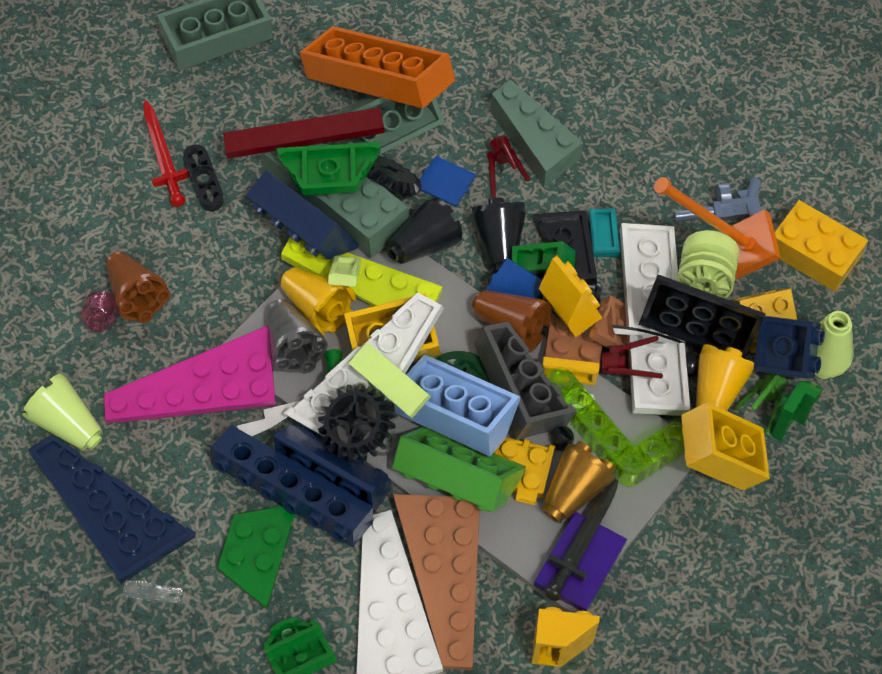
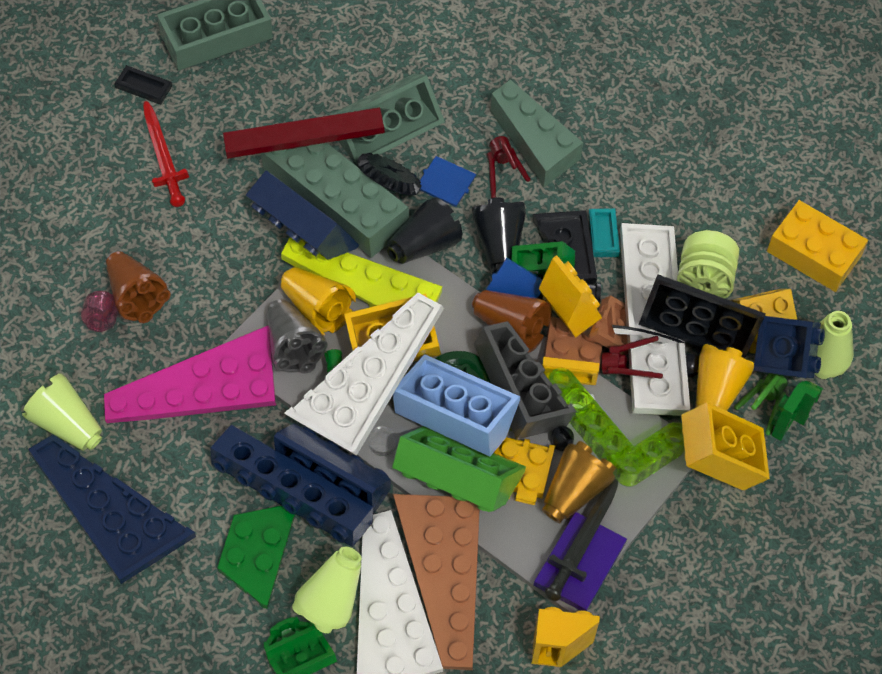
(143, 84): none -> black tile
(152, 592): clear axle -> none
(205, 168): black beam -> none
(272, 417): white sticker -> none
(329, 167): green wing -> none
(331, 591): none -> yellowish green cone
(344, 271): yellowish green tile -> none
(356, 400): black gear -> none
(378, 66): orange brick -> none
(389, 380): yellowish green tile -> none
(726, 207): sand blue piece -> none
(753, 235): orange tile -> none

